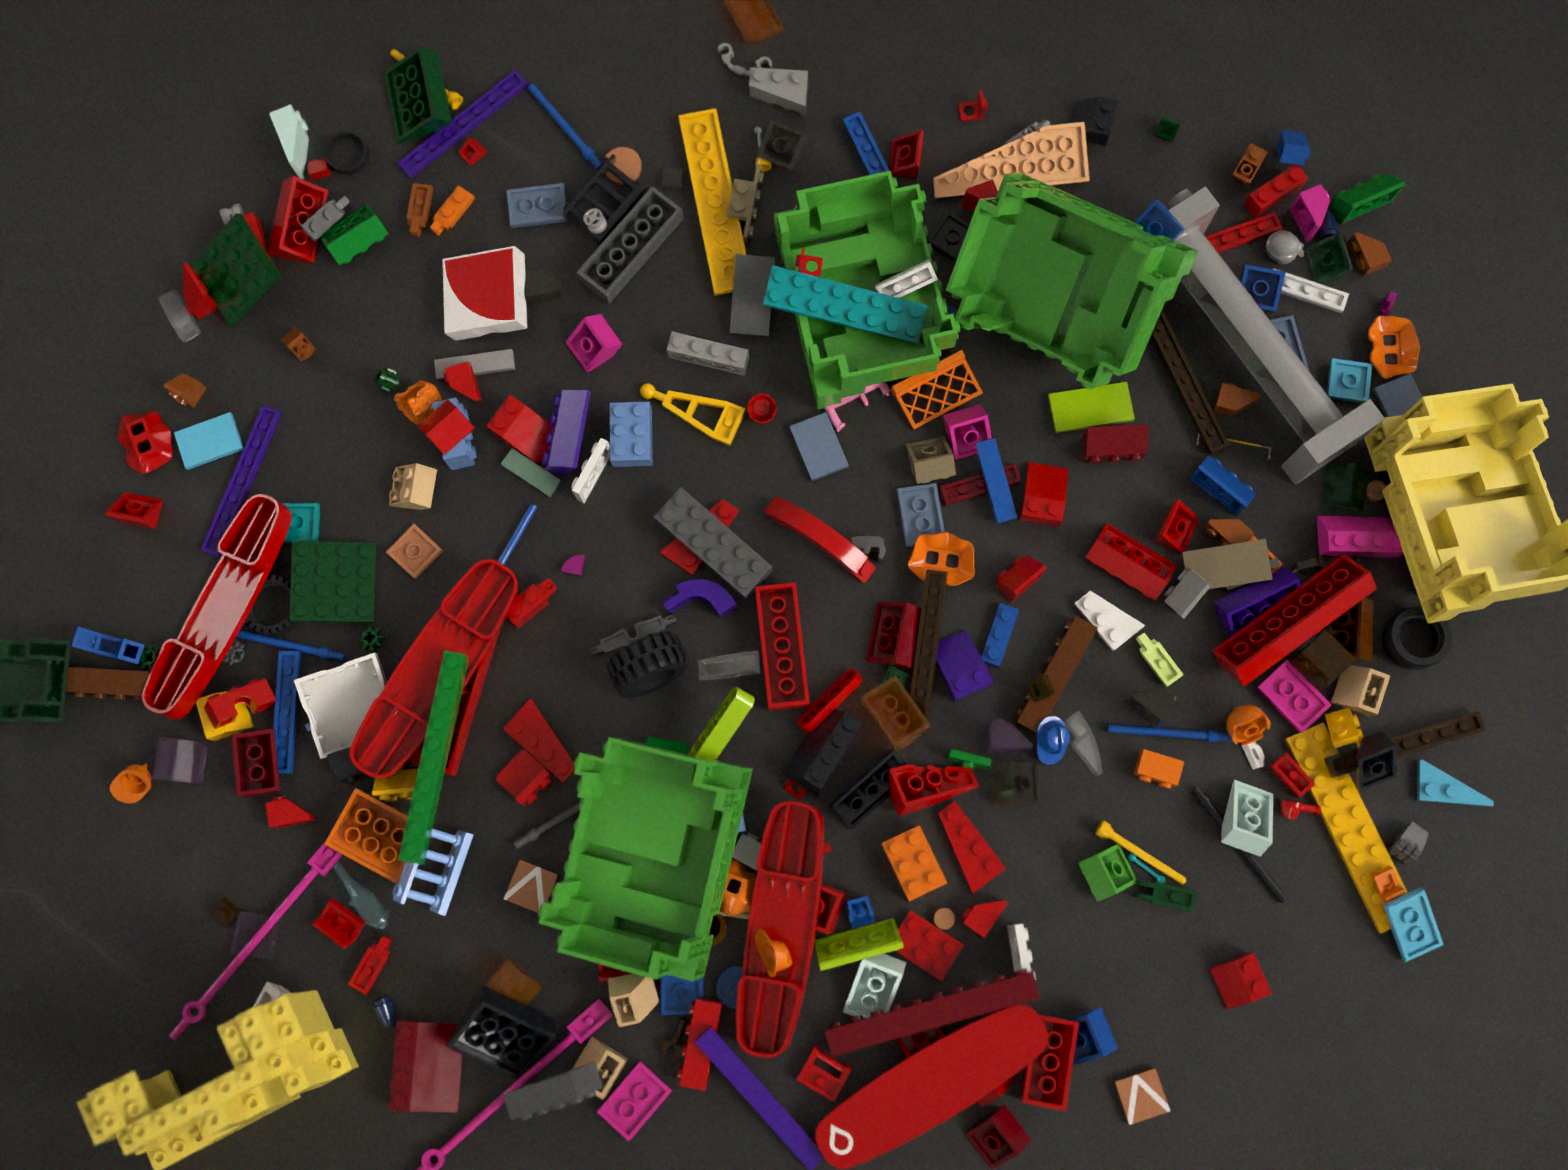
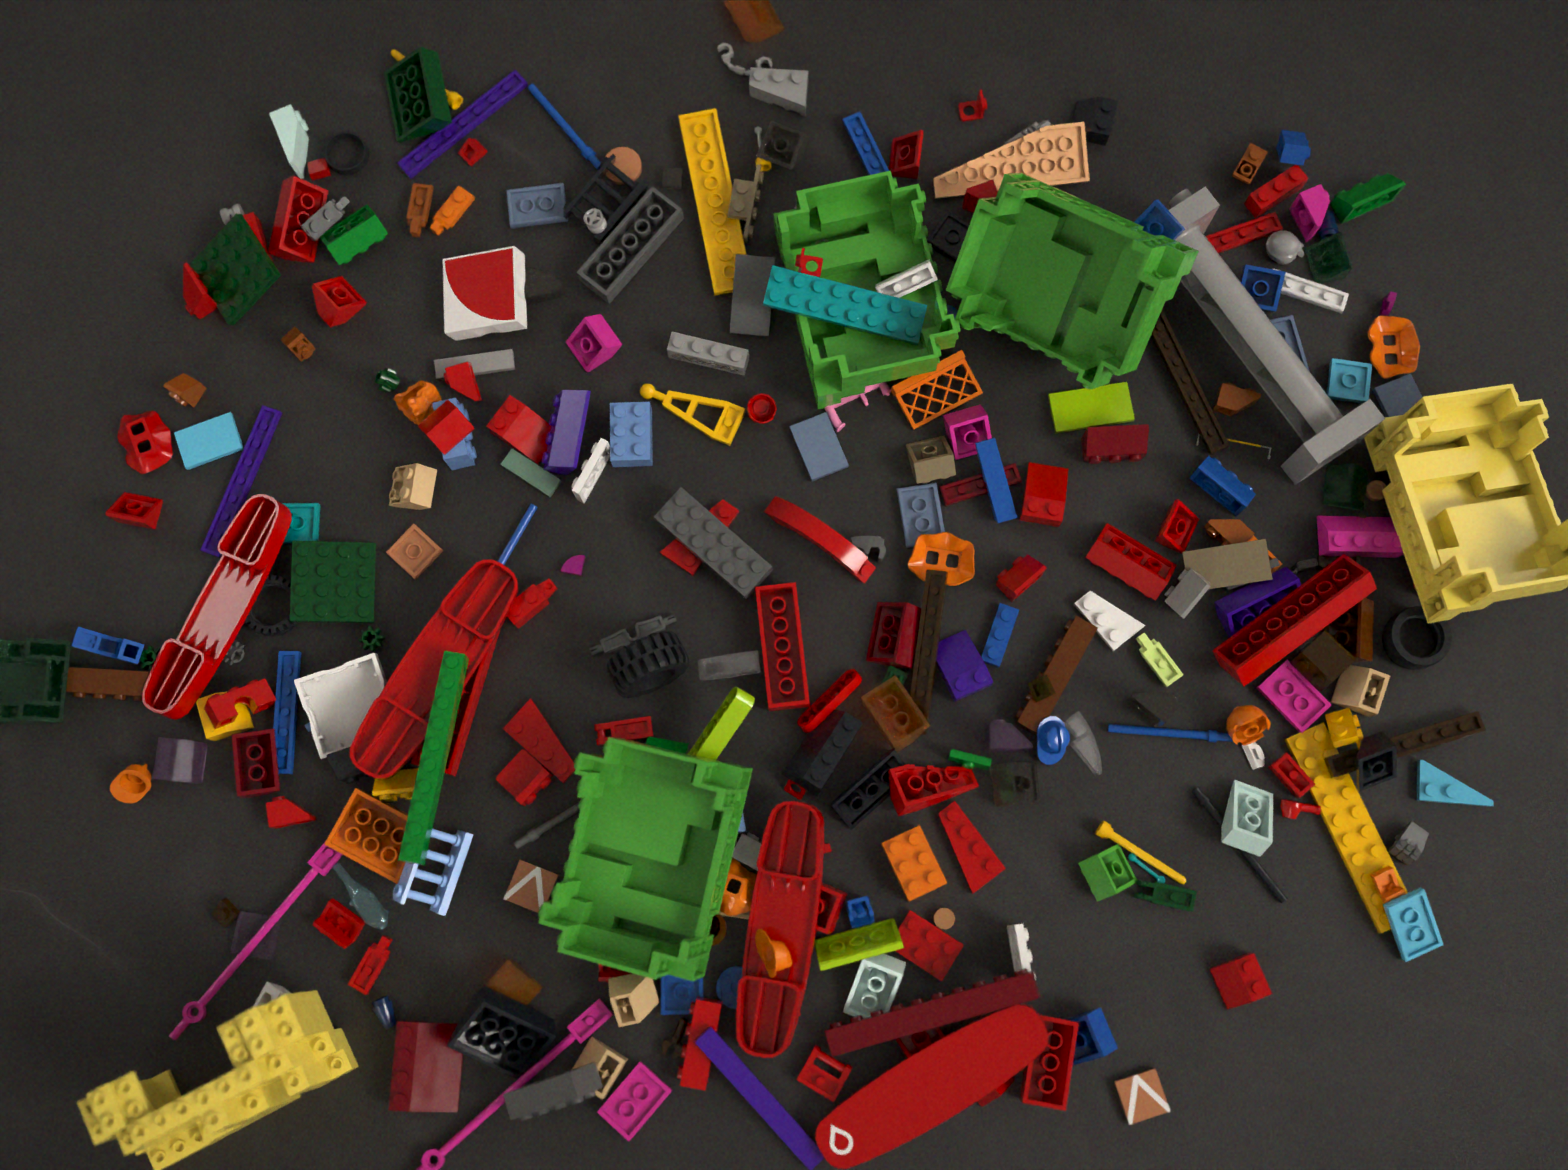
(179, 316): clear slope -> none
(323, 652): blue bar -> none
(336, 300): none -> red slope
(627, 729): none -> red plate
(701, 590): dark purple arch -> none
(983, 916): red slope -> none
(998, 1137): dark red slope -> none
(1158, 769): orange brick -> none
(1167, 128): dark green tile -> none
(1370, 253): dark orange slope -> none

